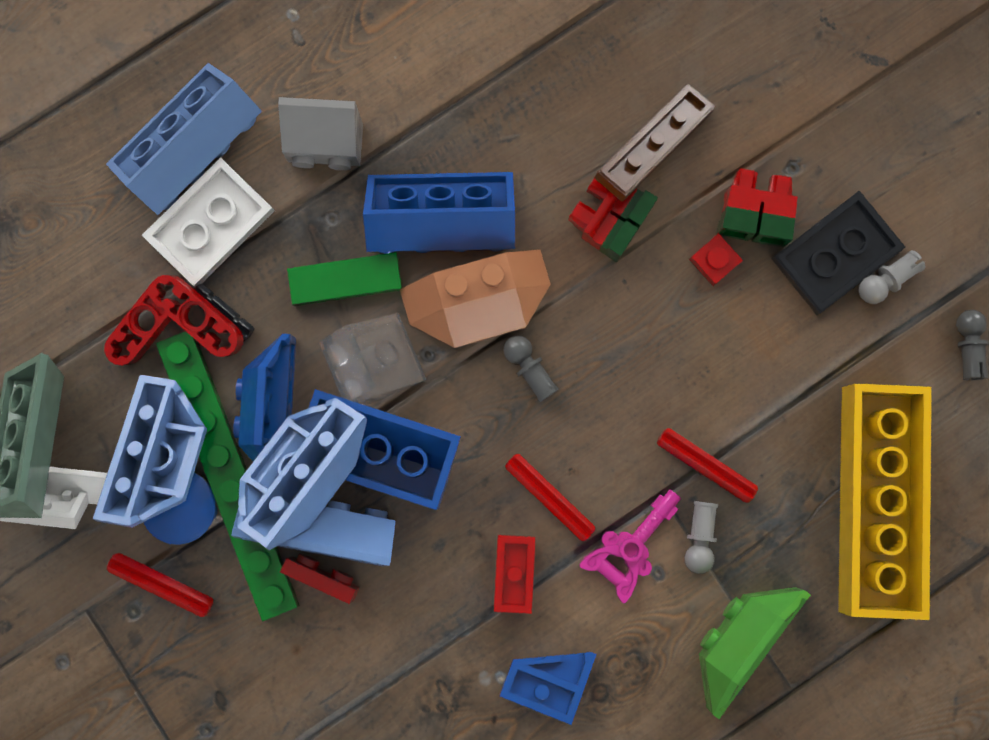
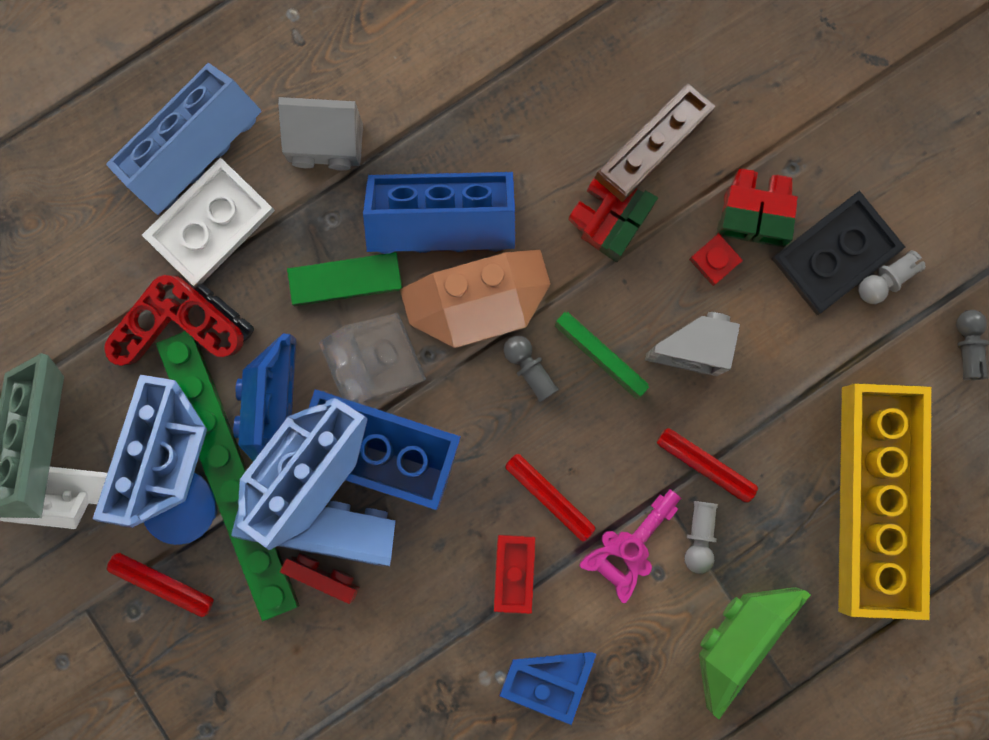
(601, 355): none -> green tile
(701, 346): none -> light grey slope

